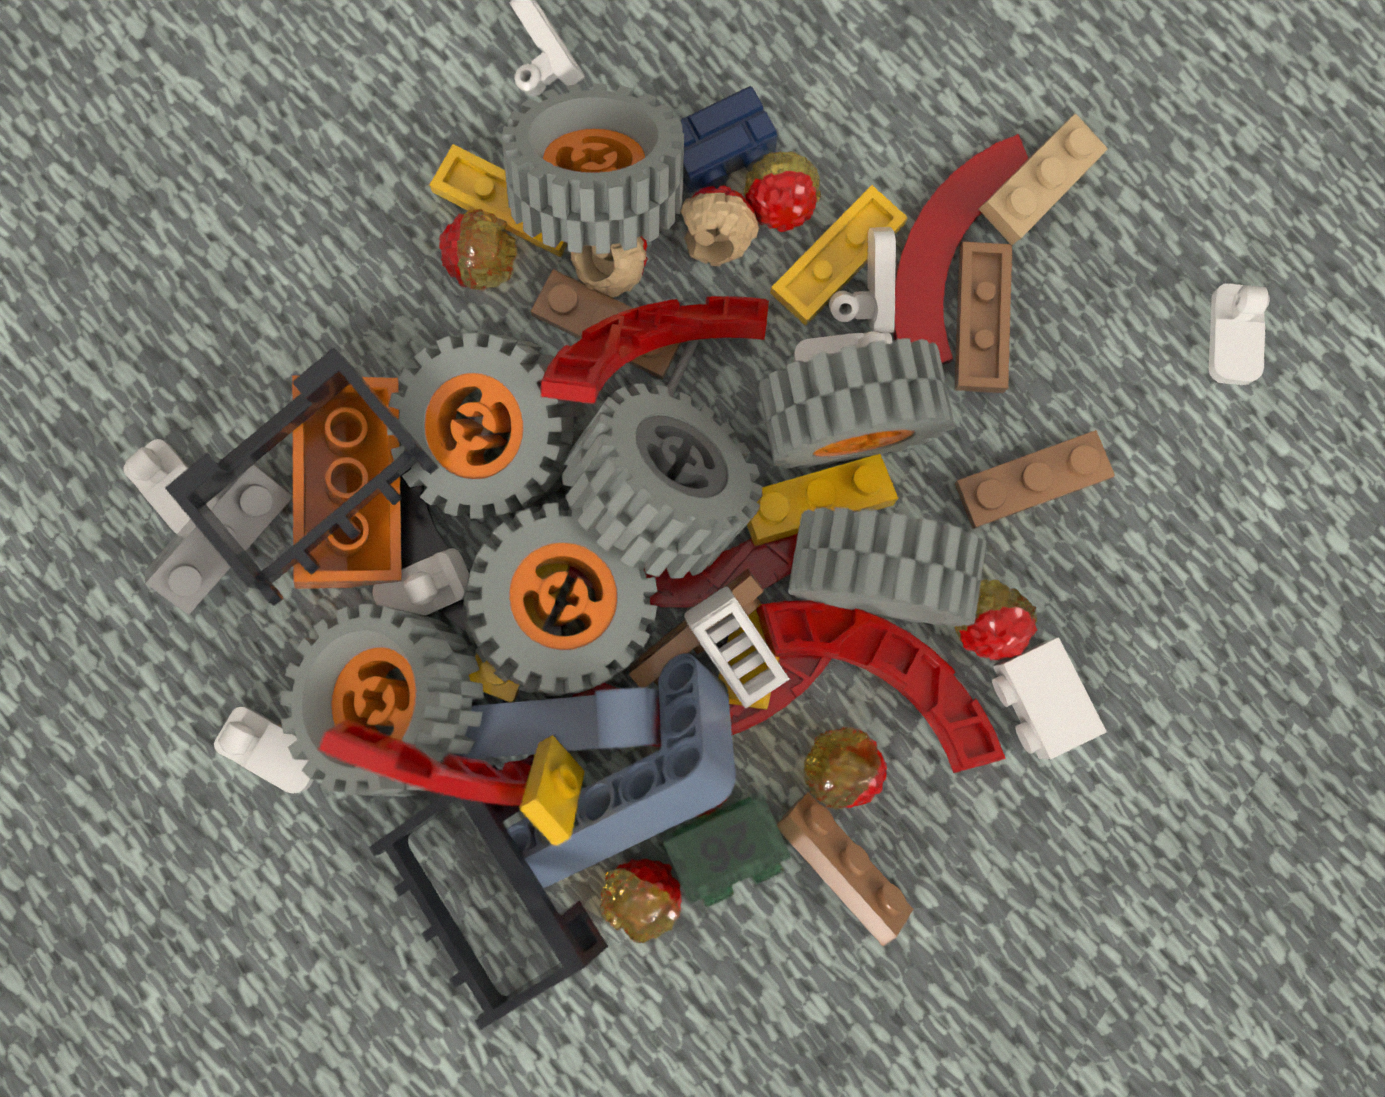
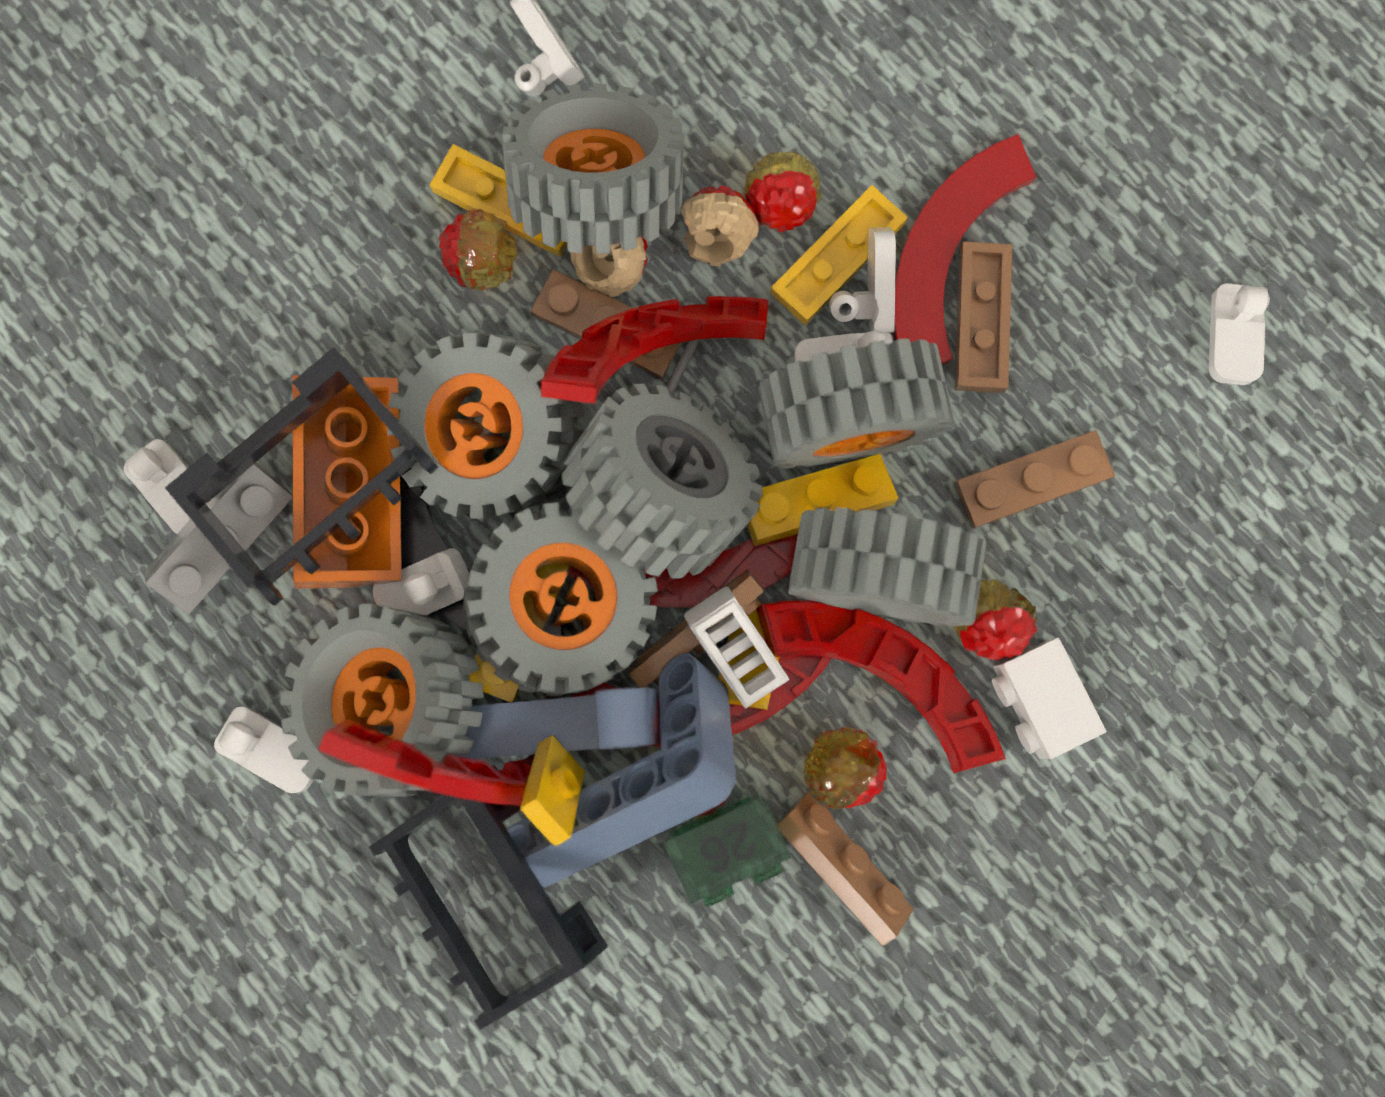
(641, 899): clear yellow piece -> none
(725, 139): dark blue brick -> none
(1043, 179): tan plate -> none

